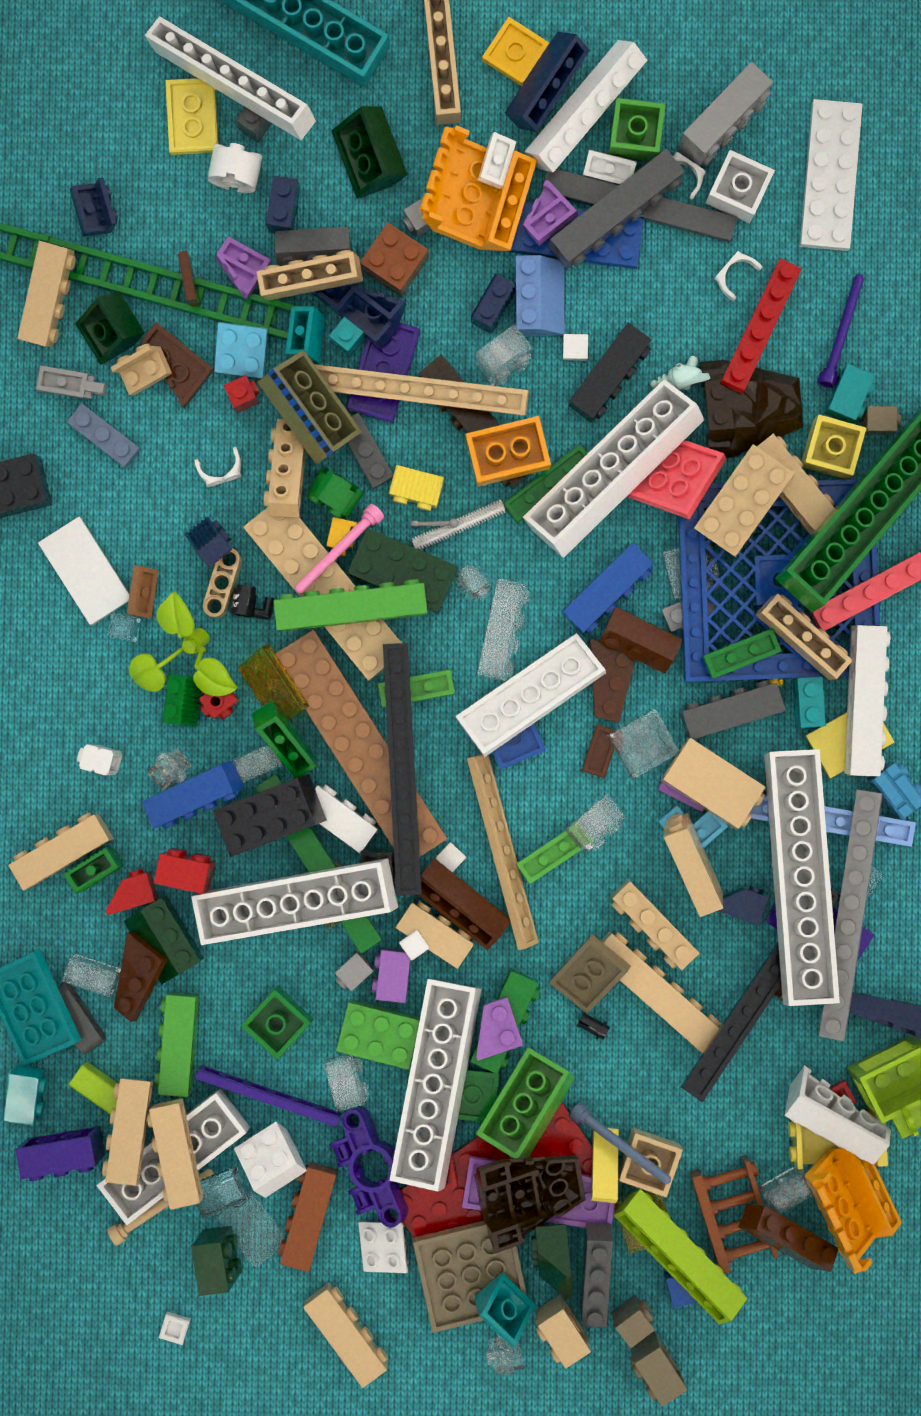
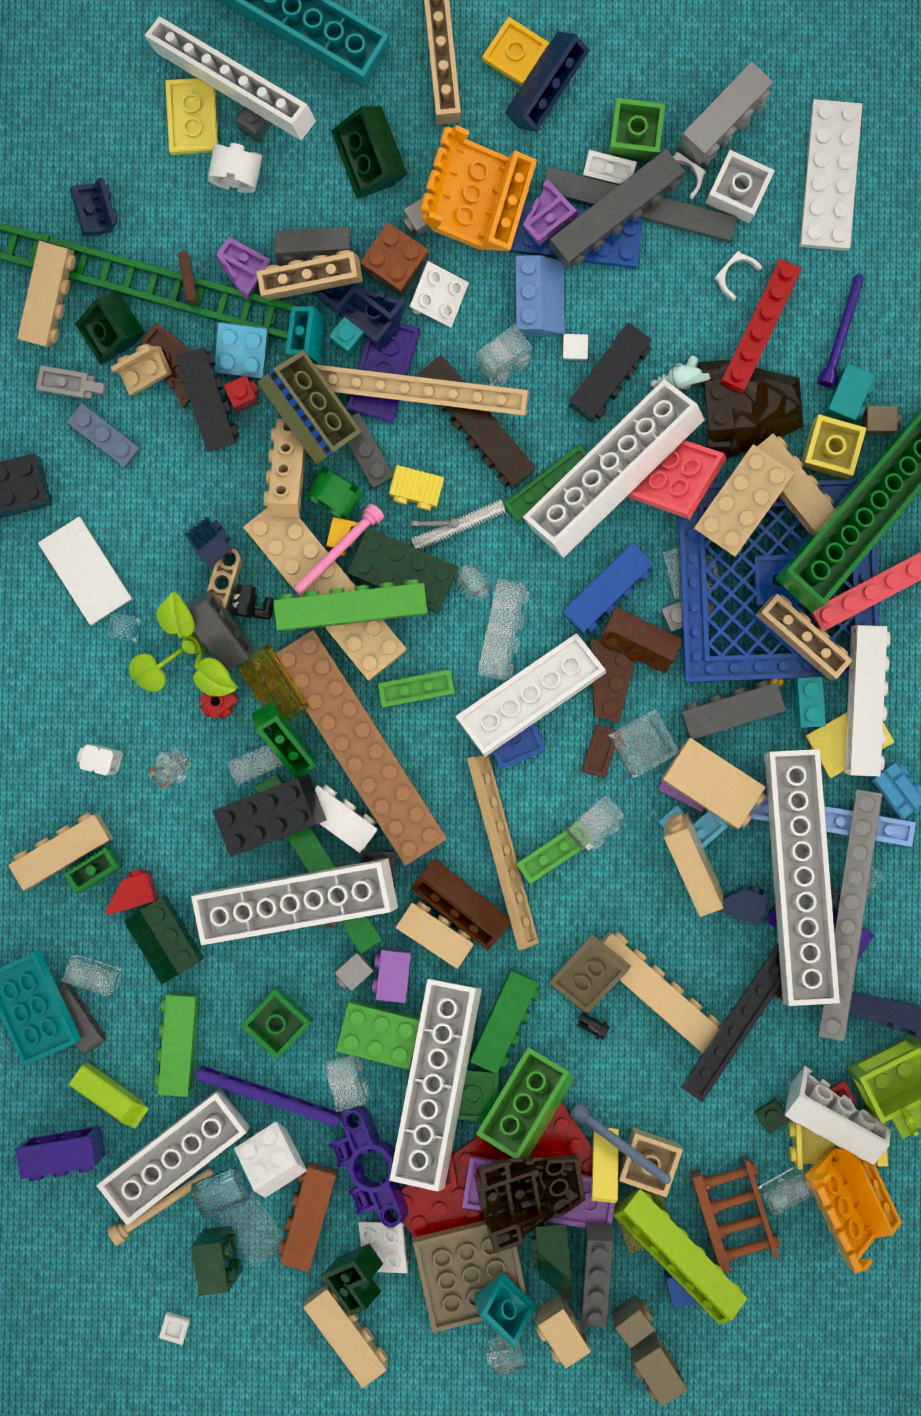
(25, 1095): brick -> none
(128, 1132): tan brick -> none
(138, 976): reddish brown wing -> none
(142, 592): medium nougat plate -> none
(175, 1154): tan brick -> none
(181, 701): green brick -> none
(185, 871): red brick -> none
(193, 794): blue brick -> none
(206, 398): none -> black brick
(218, 631): none -> dark grey brick
(232, 475): white cap -> none
(282, 204): dark blue brick -> none
(352, 1278): none -> dark green brick
(402, 769): black plate -> none
(414, 945): white piece -> none
(438, 294): none -> white hinge
(451, 857): white piece -> none
(493, 303): dark blue brick -> none
(496, 160): white plate -> none
(497, 1029): medium lavender wing -> none
(508, 451): light orange brick -> none
(586, 105): white brick -> none
(660, 931): tan brick -> none
(741, 653): green plate -> none
(771, 1115): none -> dark green plate
(788, 1237): reddish brown brick -> none

